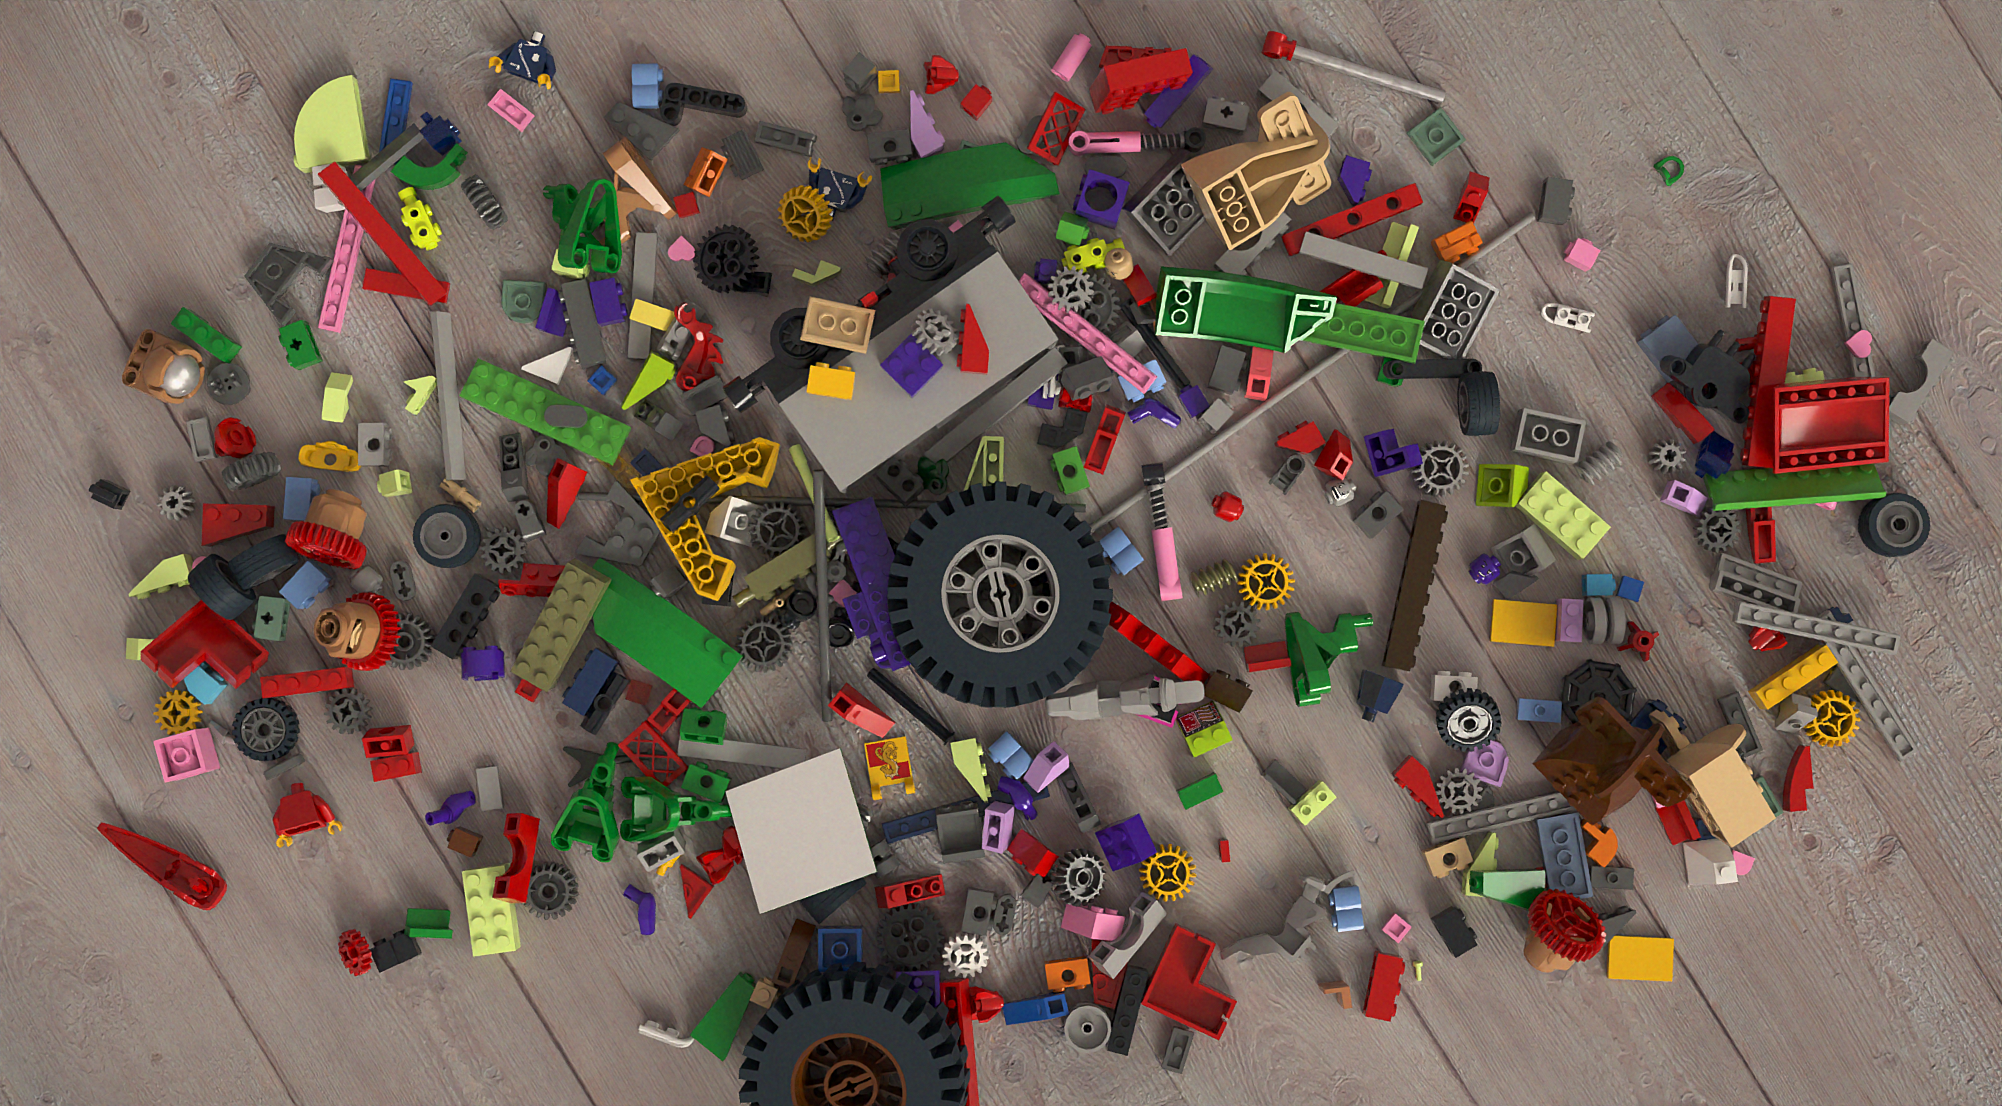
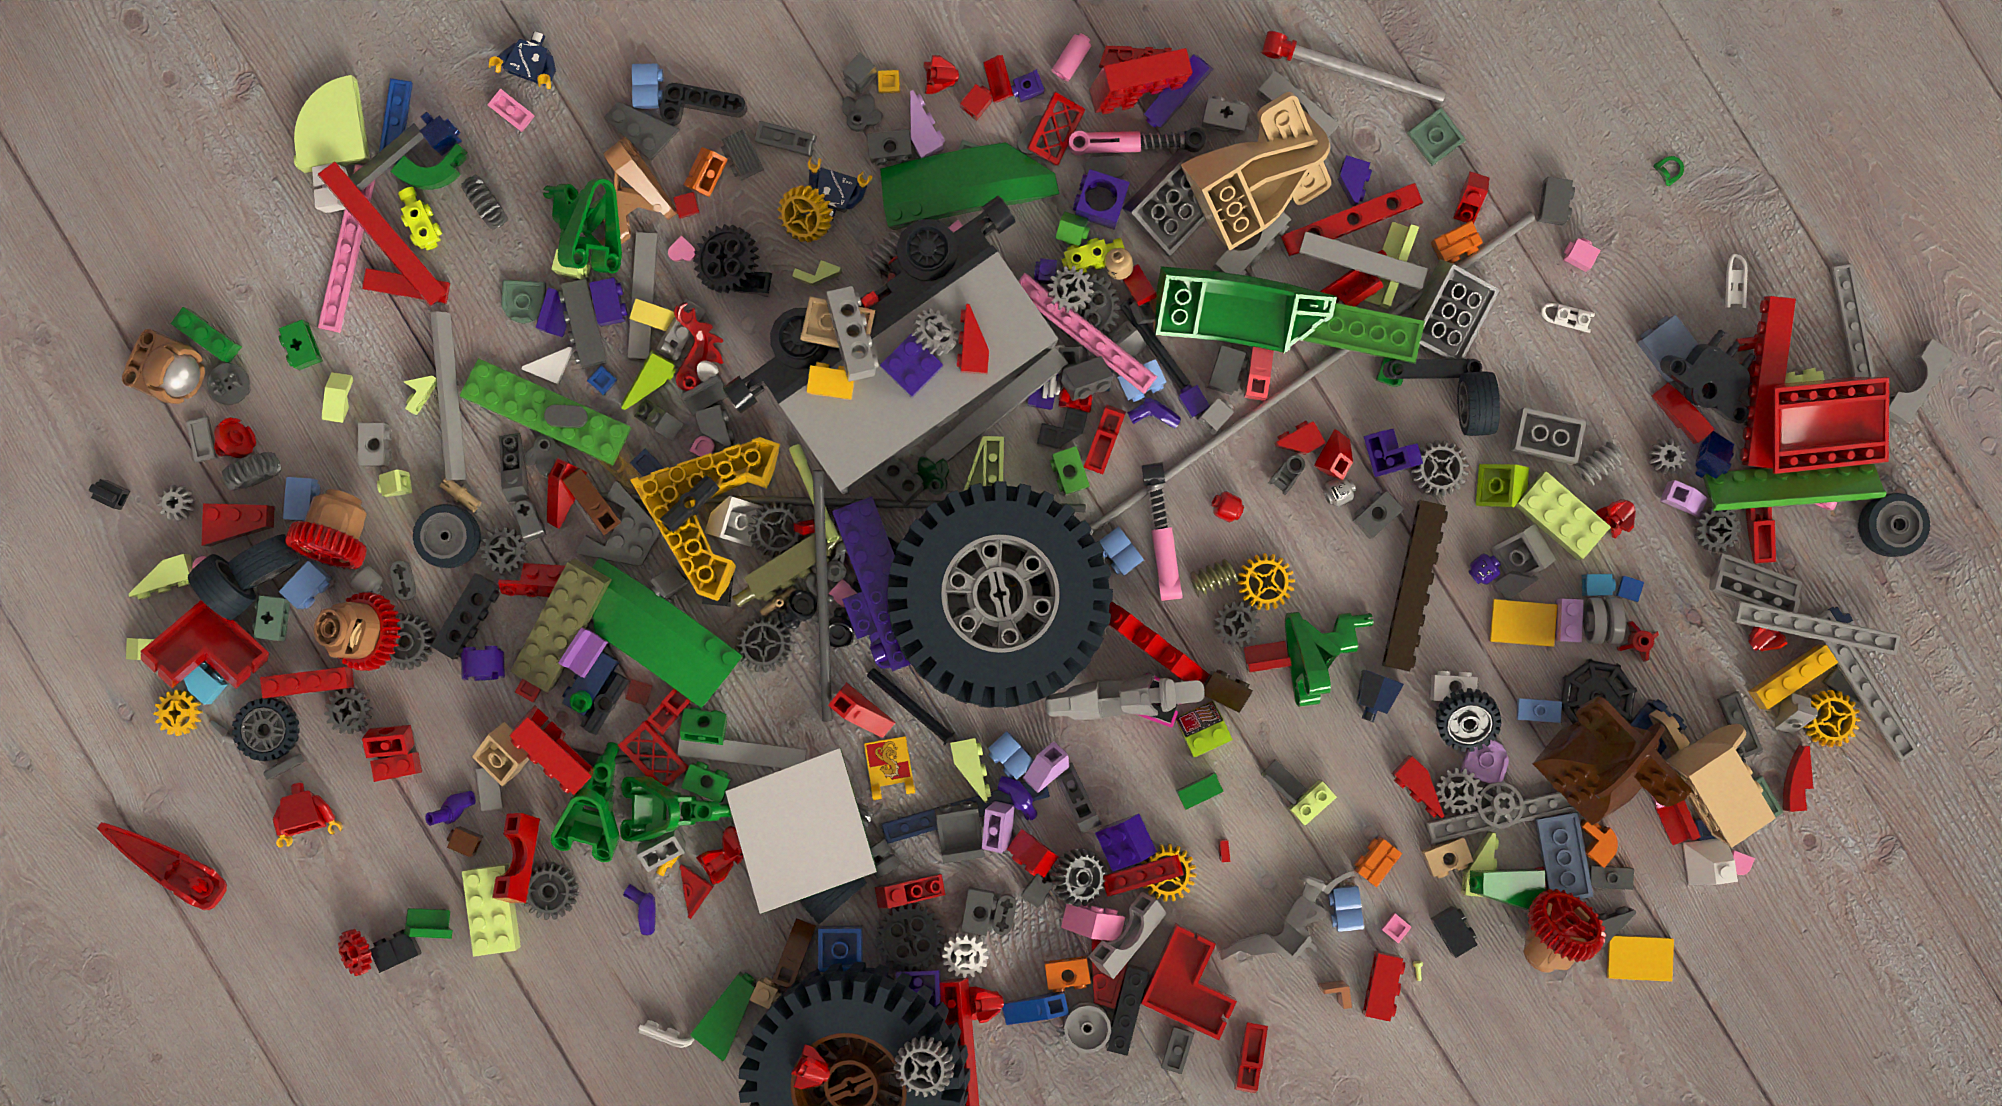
(186, 754): bright pink brick -> none
(276, 271): dark grey wing -> none
(314, 456): yellow piece -> none
(500, 756): none -> tan brick
(551, 751): none -> red piece
(580, 701): none -> green tile
(583, 652): none -> medium lavender panel
(591, 501): none -> reddish brown slope
(706, 370): none -> white piece
(805, 527): none -> red tile
(810, 1070): none -> red brick
(855, 367): none -> light grey brick
(932, 1081): none -> light grey gear
(998, 78): none -> red tile
(1027, 93): none -> dark purple brick
(1143, 875): none -> red tile
(1251, 1058): none -> red slope
(1377, 861): none -> orange brick
(1501, 805): none -> light grey wheel
(1619, 516): none -> red brick
(1859, 344): bright pink tile -> none

